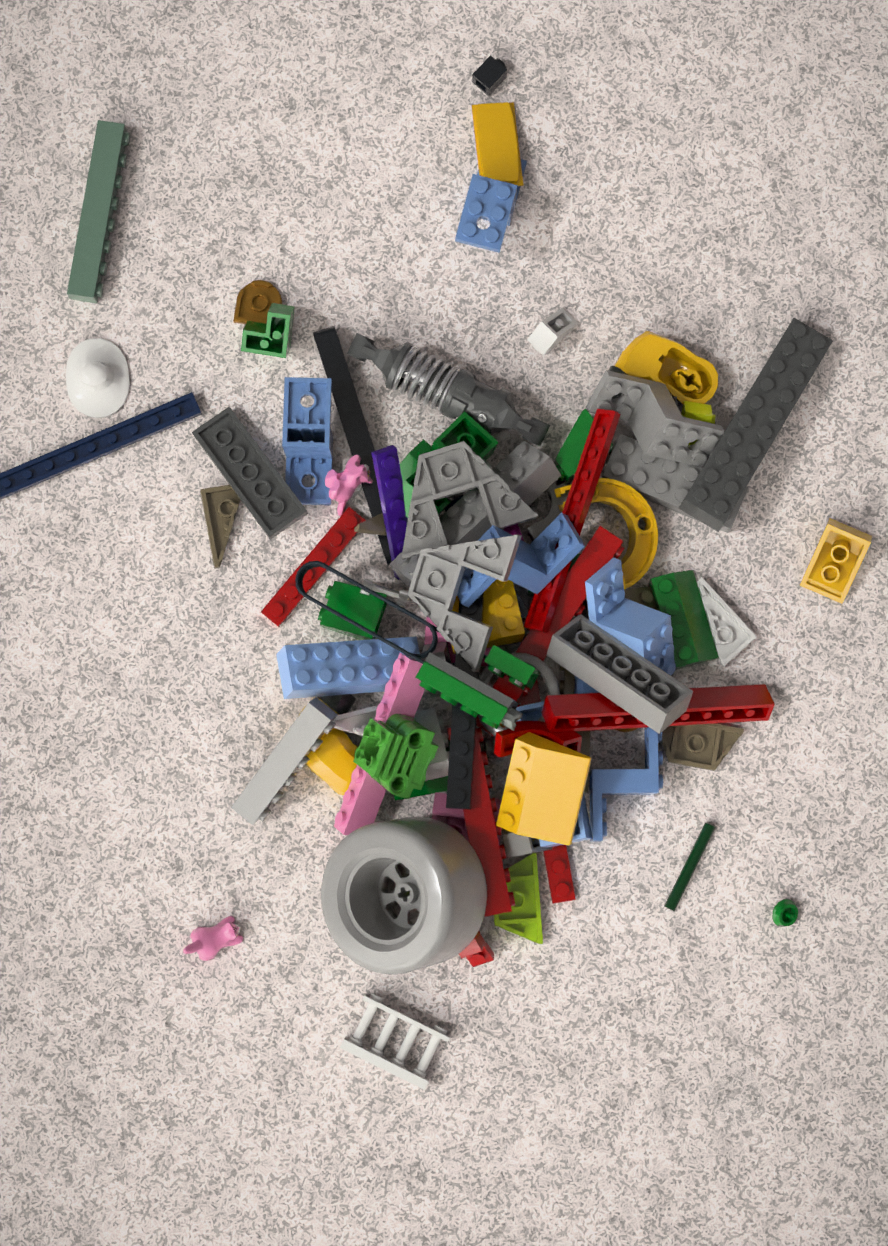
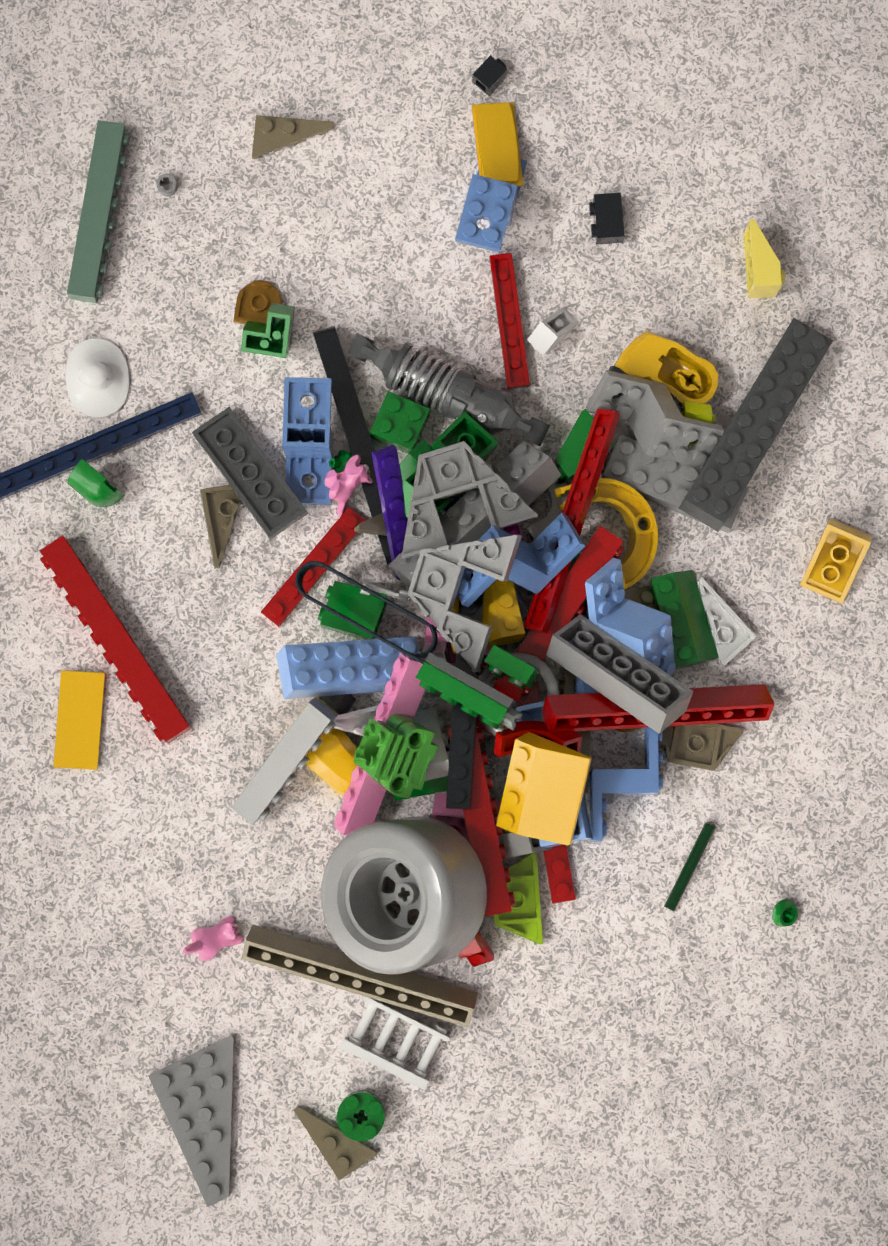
(79, 720): none -> yellow piece
(93, 486): none -> green brick
(115, 640): none -> red brick
(161, 179): none -> light grey bush
(199, 1108): none -> light grey wing
(279, 132): none -> dark tan wing
(337, 1149): none -> dark tan wing
(339, 462): none -> green plant
(339, 971): none -> dark tan brick
(349, 1123): none -> green brick
(399, 422): none -> green brick
(509, 321): none -> red plate
(608, 218): none -> black brick
(762, 264): none -> light yellow slope

